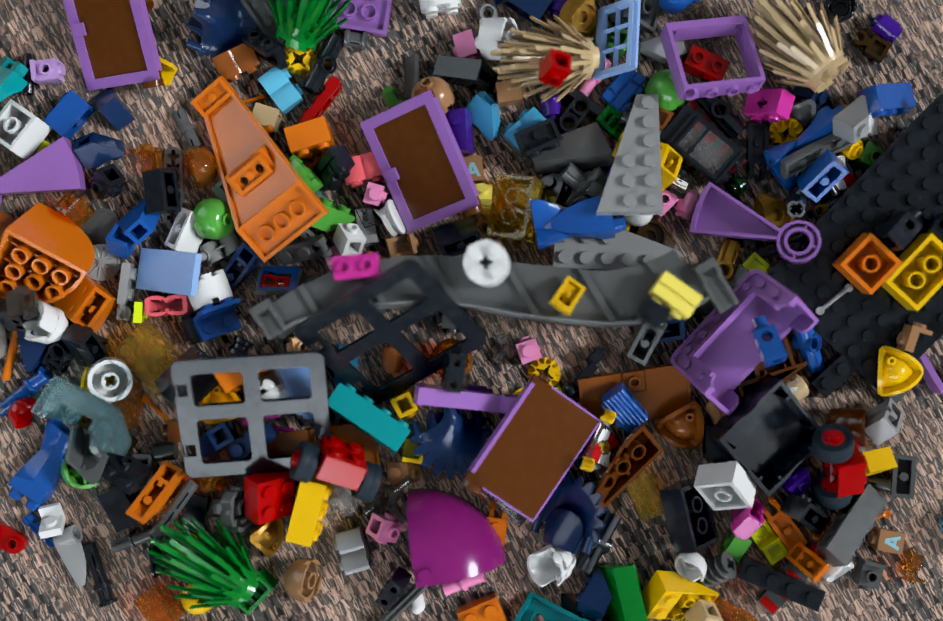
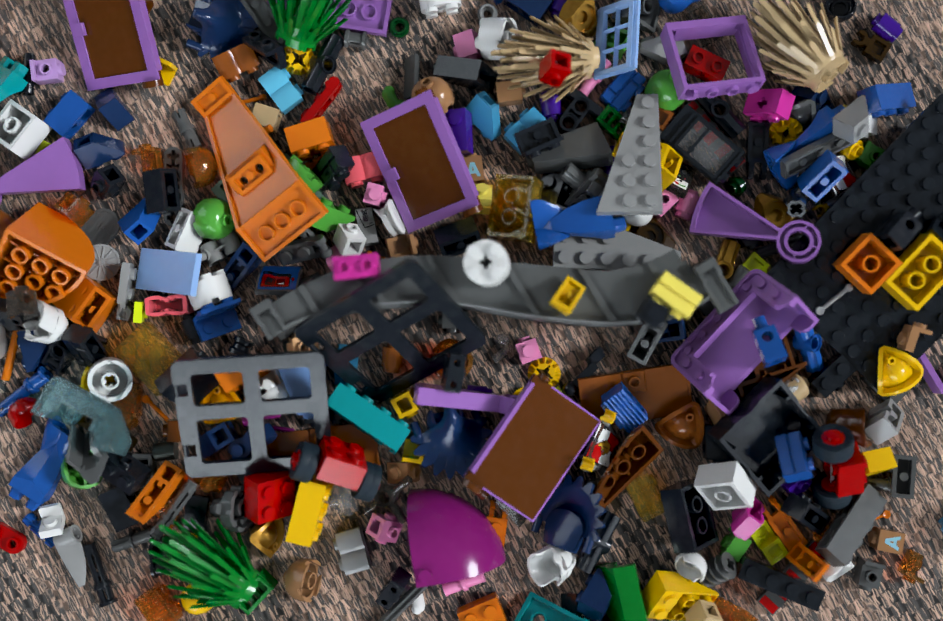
(119, 244): blue panel -> none
(399, 21): none -> dark green plate
(794, 457): none -> blue brick

